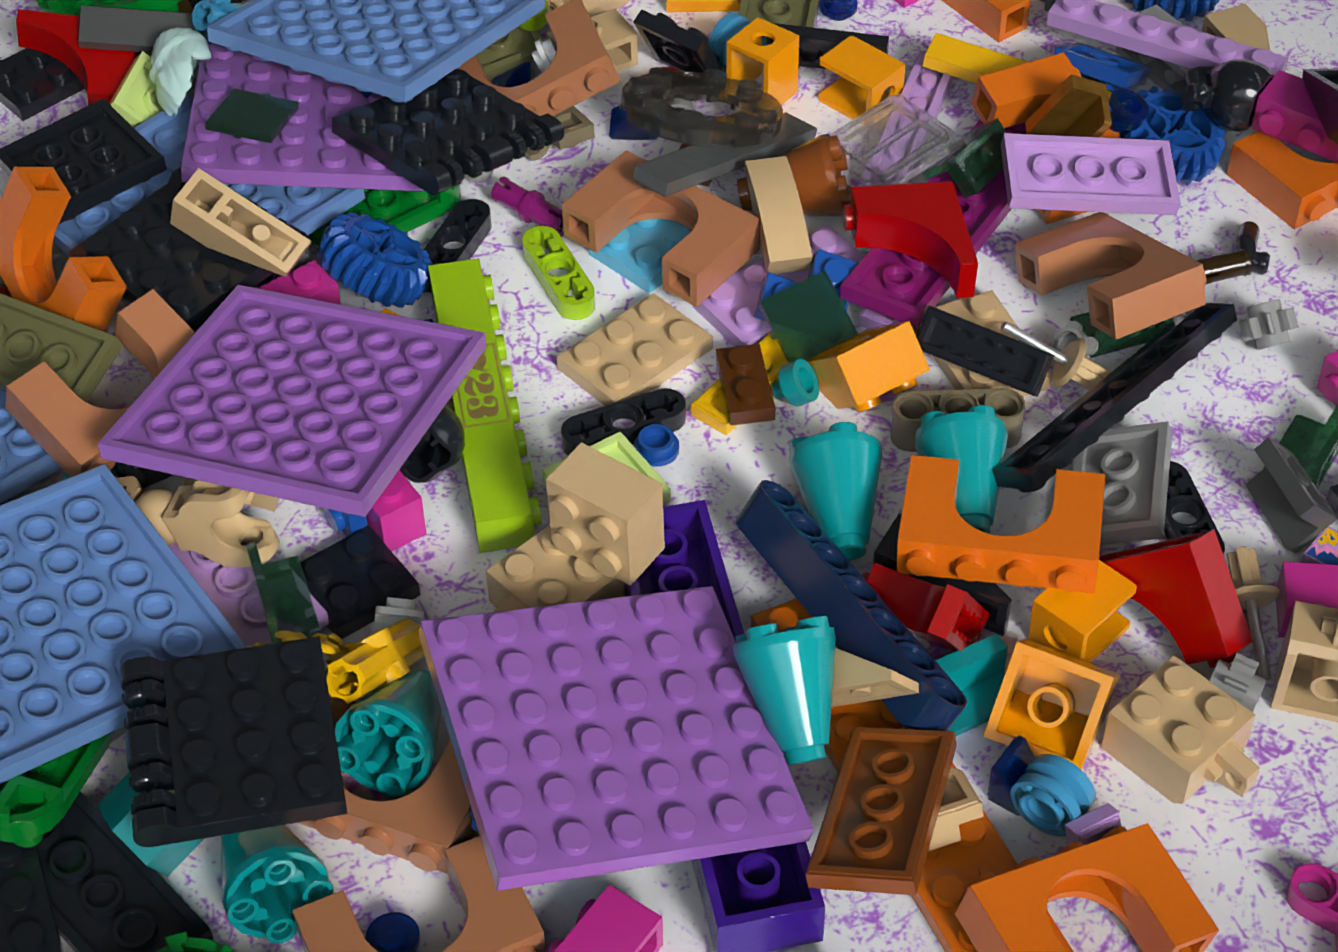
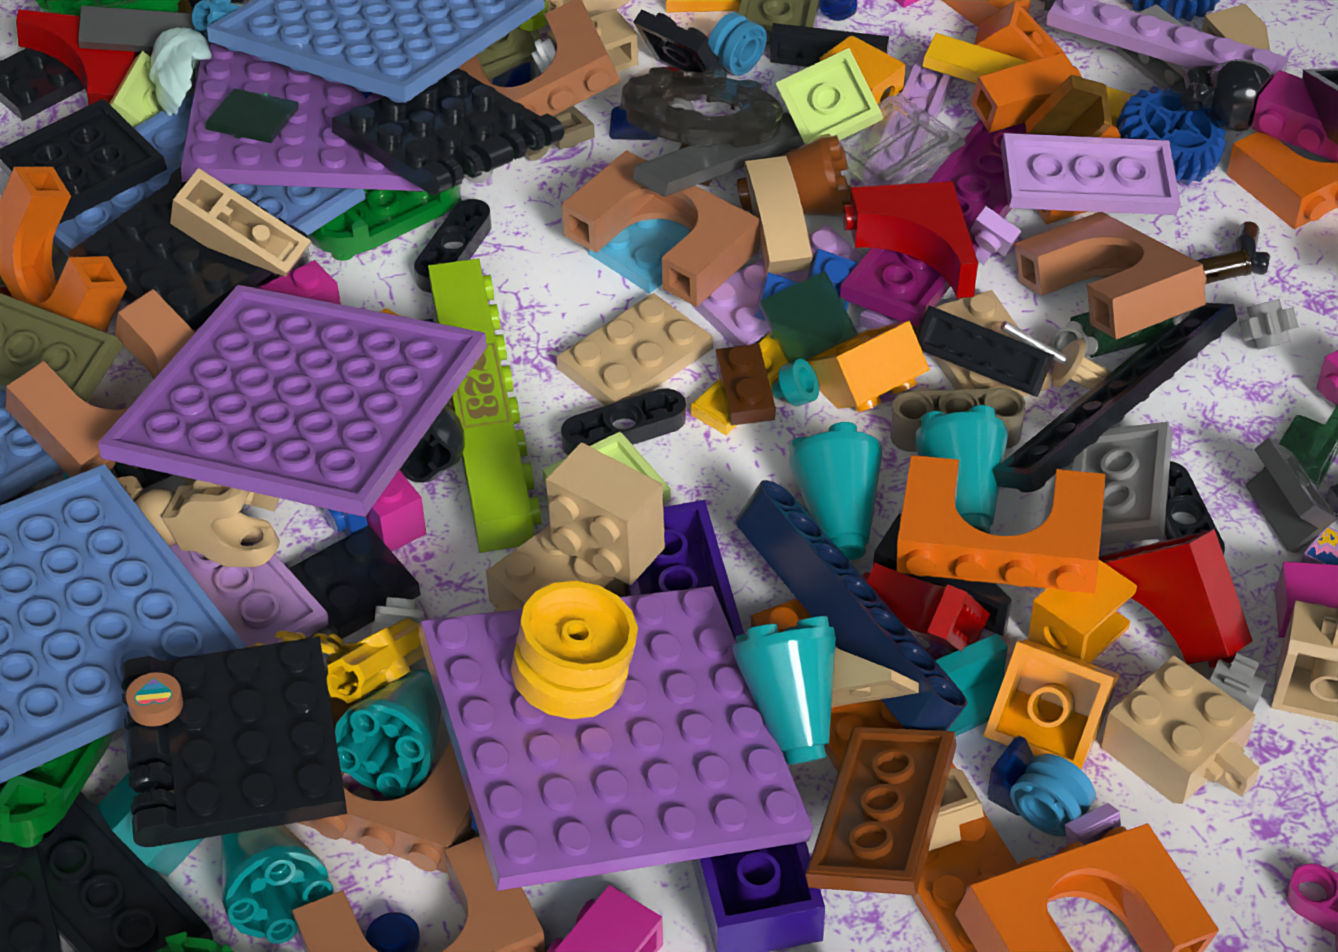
(154, 699): none -> nougat tile
(283, 595): clear green panel -> none
(375, 259): blue gear -> none
(528, 204): magenta pin -> none
(558, 286): lime beam -> none
(573, 649): none -> yellow wheel
(657, 445): blue plate -> none
(780, 58): light orange piece -> none
(830, 98): none -> yellowish green plate
(975, 161): clear green panel -> none
(993, 234): none -> lavender plate
(1016, 35): none -> orange slope
(1107, 67): blue plate -> none
(1127, 110): clear blue tile -> none
(1252, 595): tan piece -> none

